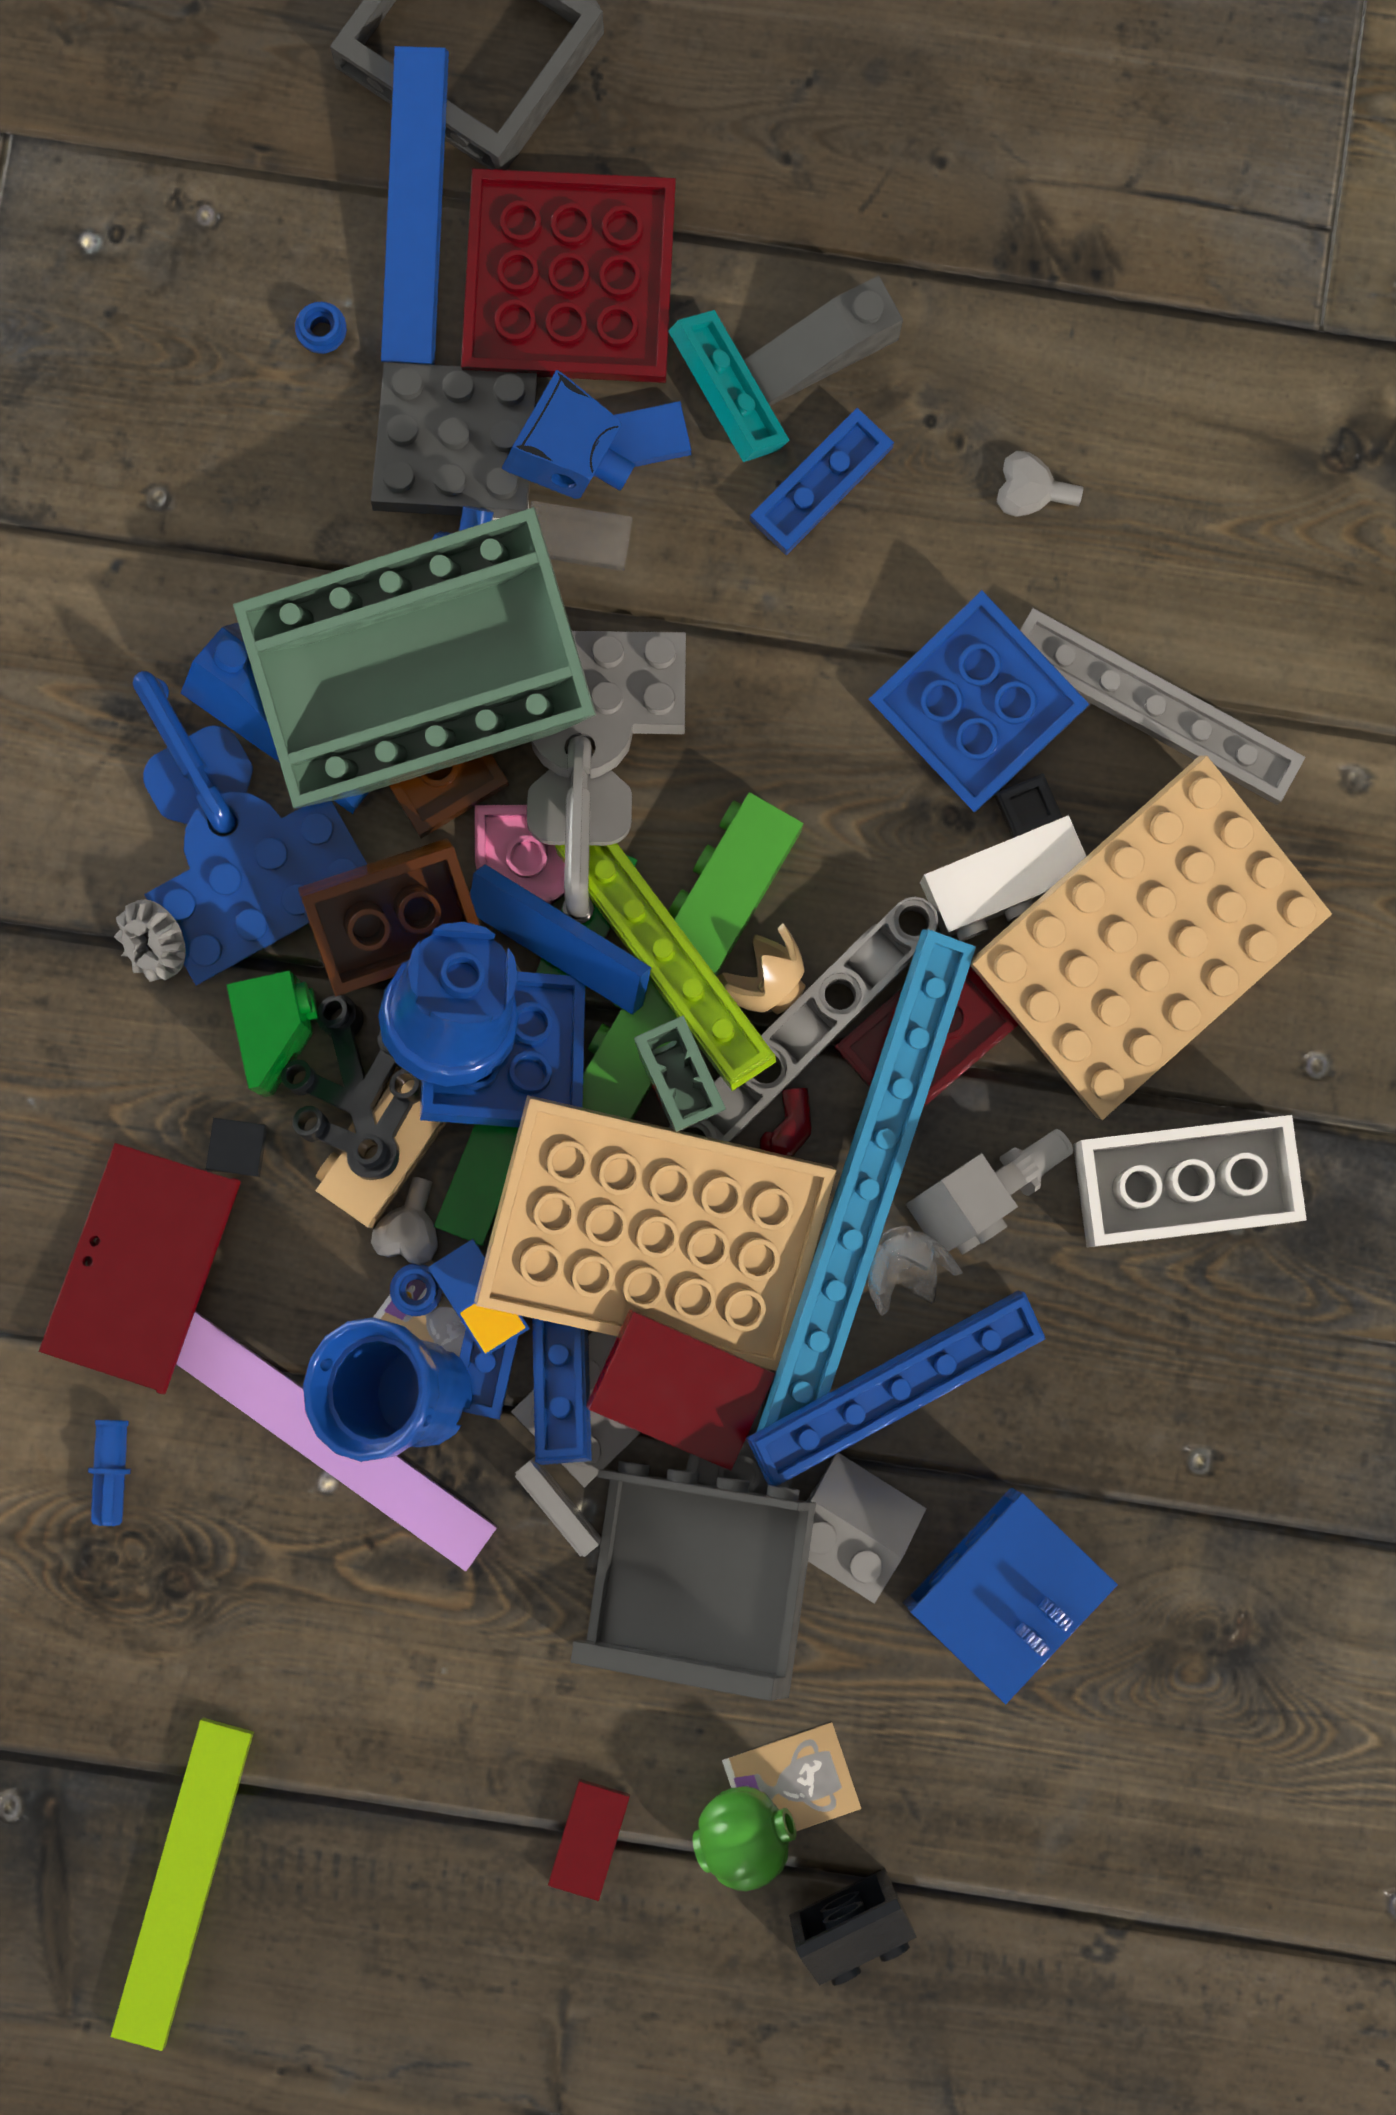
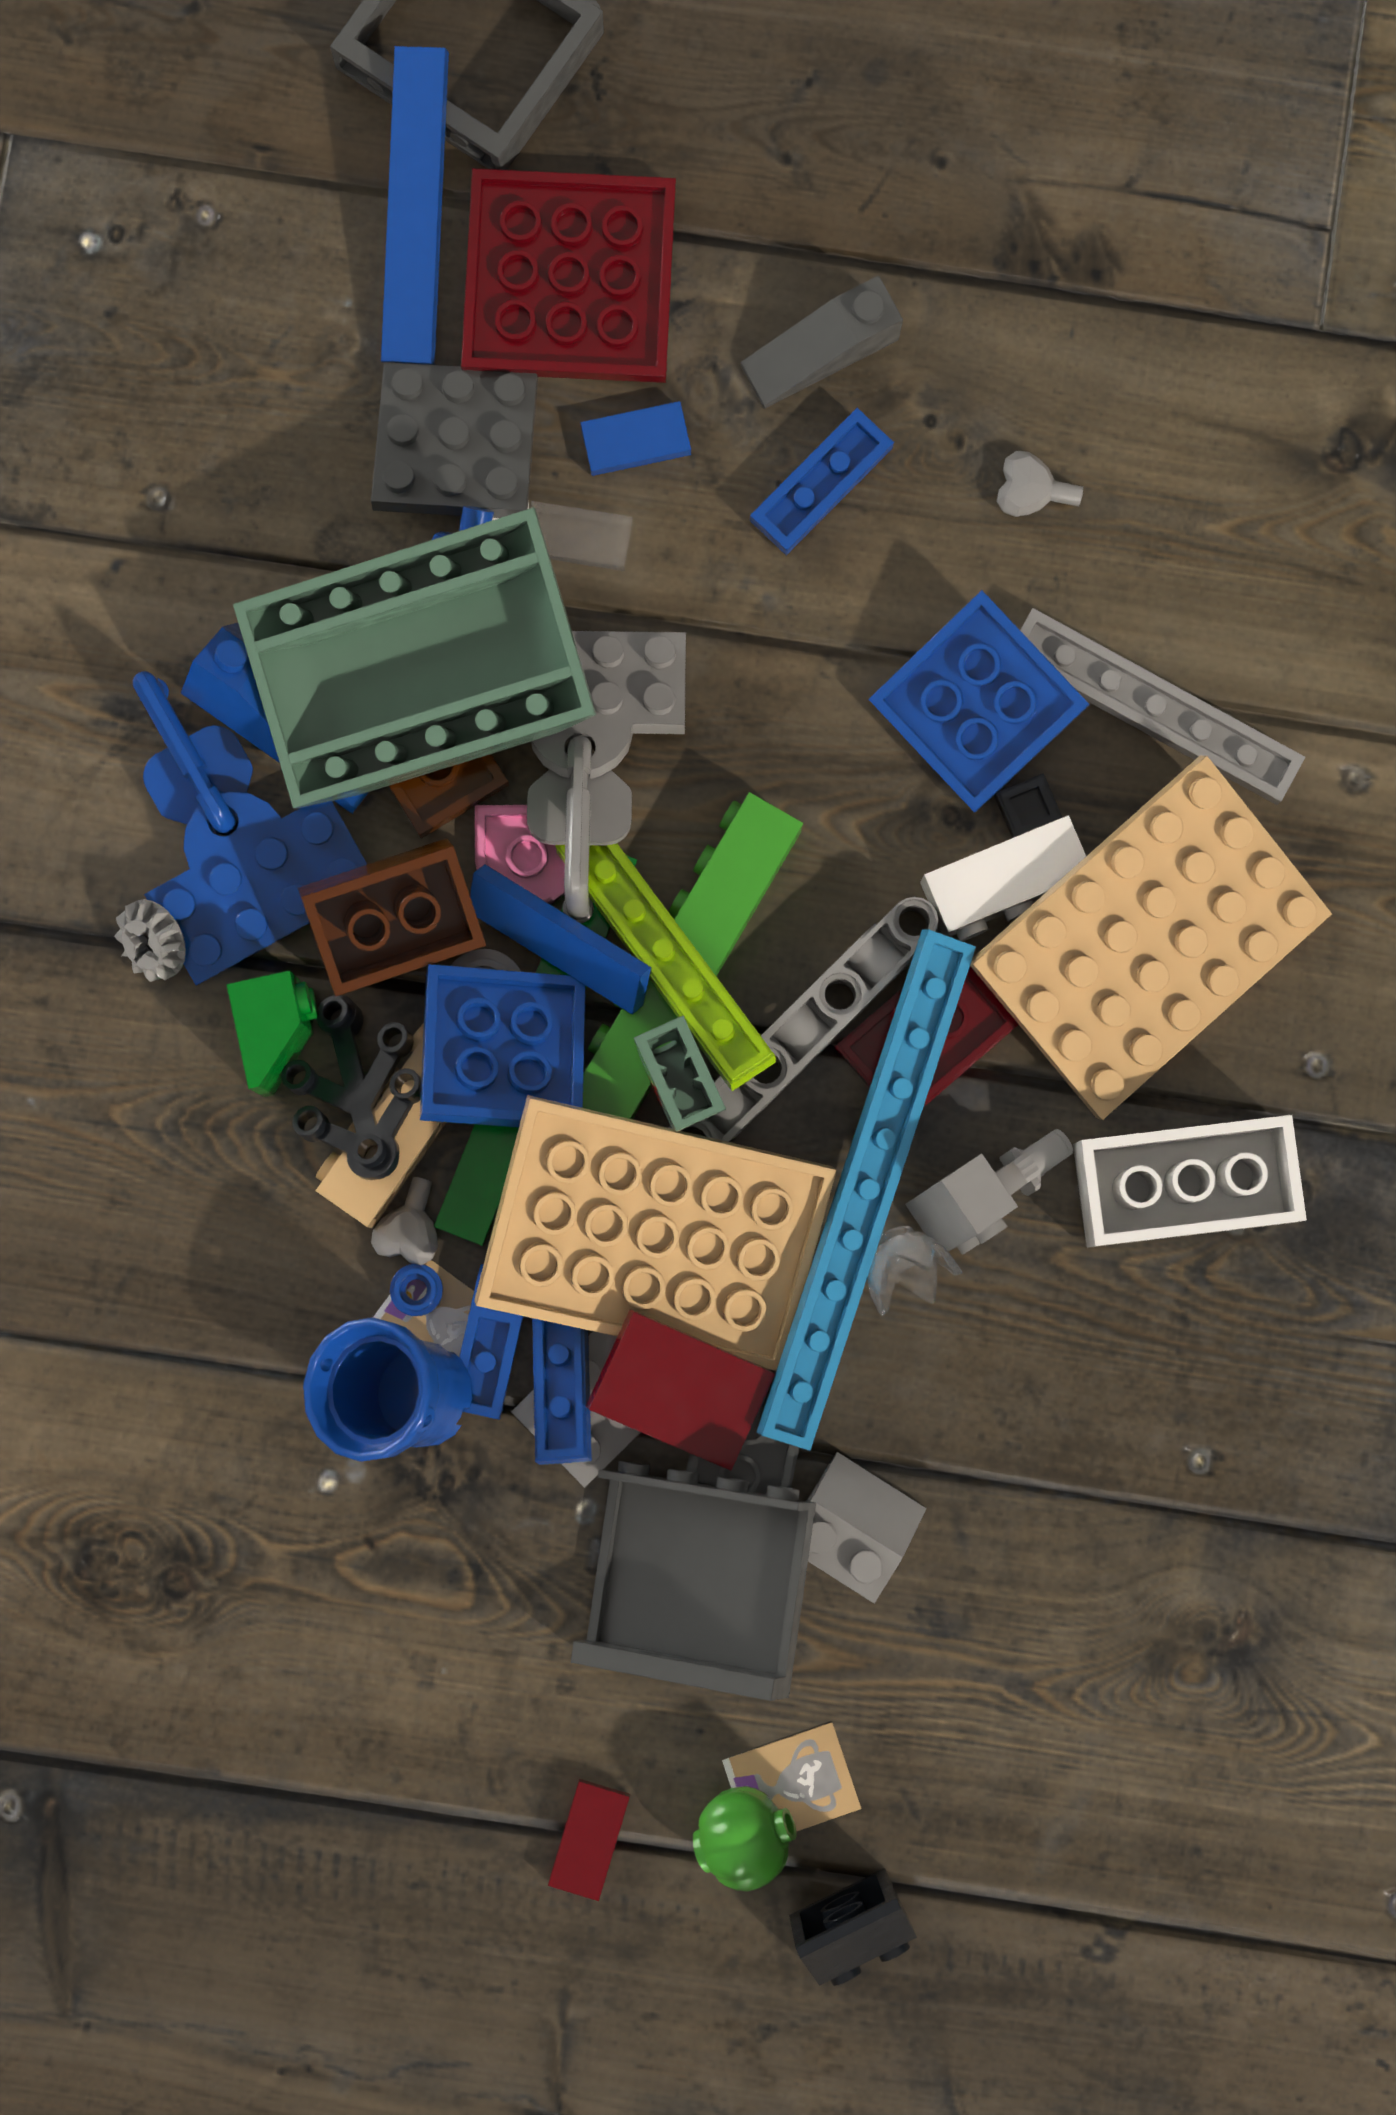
(109, 1472): blue axle -> none
(144, 1272): dark red container -> none
(182, 1884): lime tile -> none
(236, 1147): black tile -> none
(280, 1407): lavender tile -> none
(320, 313): blue plate -> none
(452, 1006): blue piece -> none
(459, 1279): blue tile -> none
(558, 1507): light grey tile -> none
(568, 442): blue torso -> none
(728, 385): teal plate -> none
(777, 976): tan piece -> none
(794, 1129): dark red arm -> none
(895, 1388): blue tile -> none
(1009, 1594): blue piece -> none

